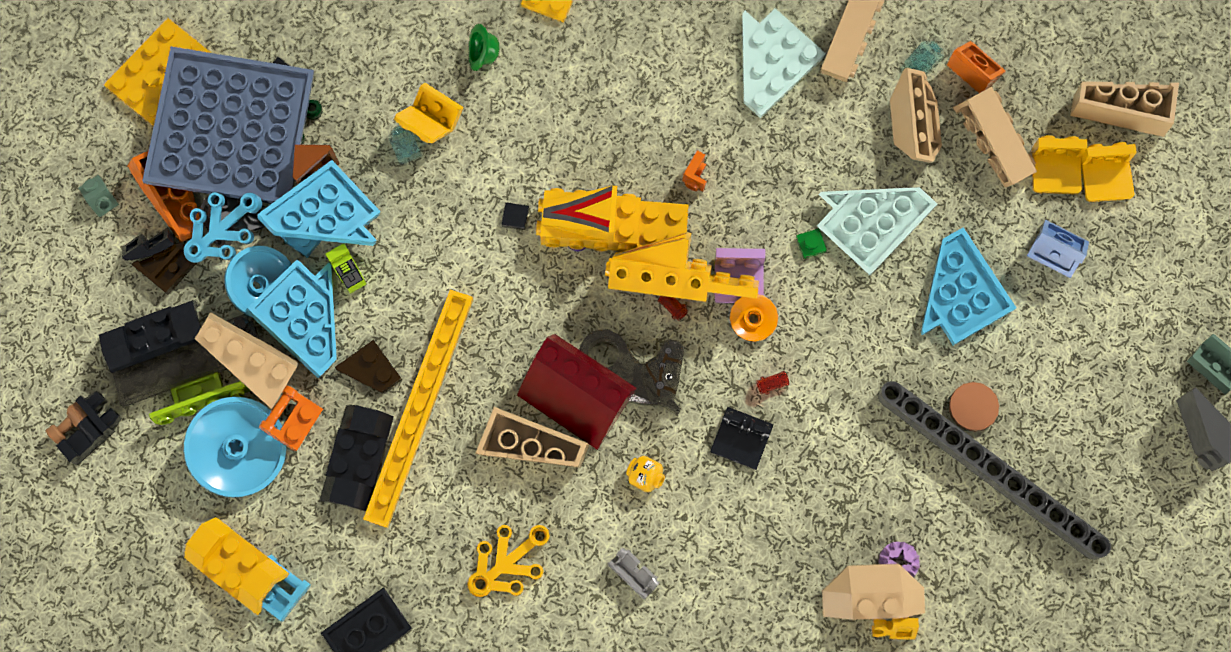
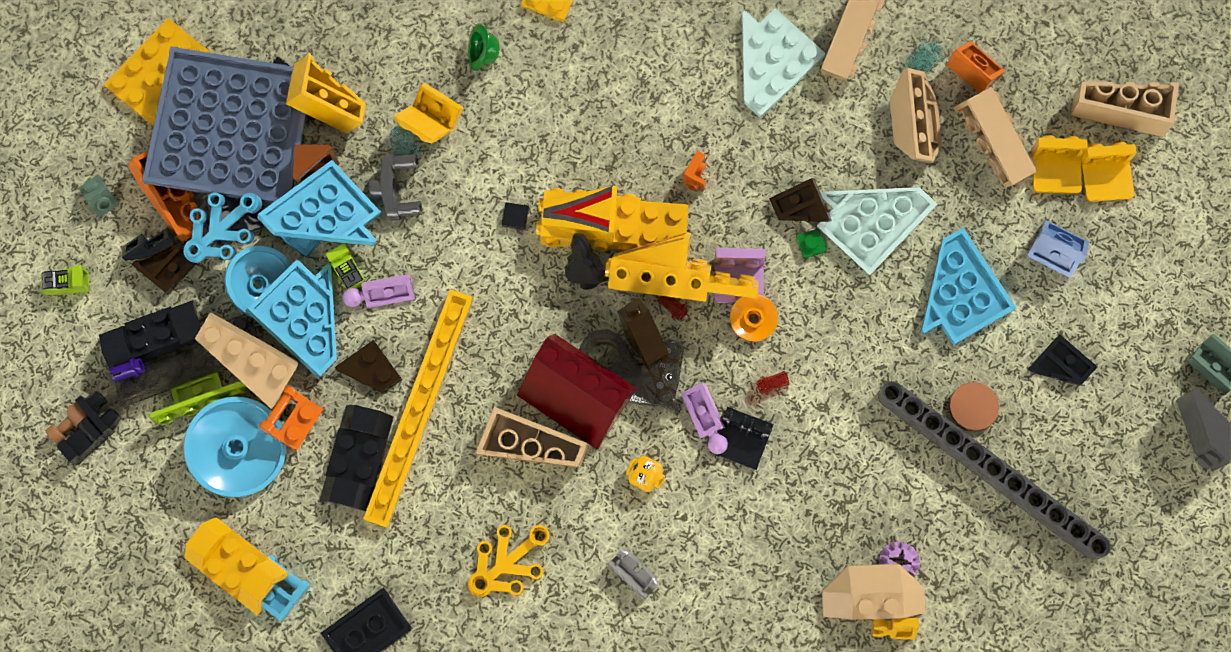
(65, 281): none -> lime leg
(129, 369): none -> dark purple pin
(322, 97): none -> yellow wedge
(381, 292): none -> lavender plate
(387, 186): none -> dark grey connector
(583, 264): none -> black rock
(642, 331): none -> dark brown slope
(705, 417): none -> lavender plate
(801, 203): none -> dark brown wing
(1063, 363): none -> black wing

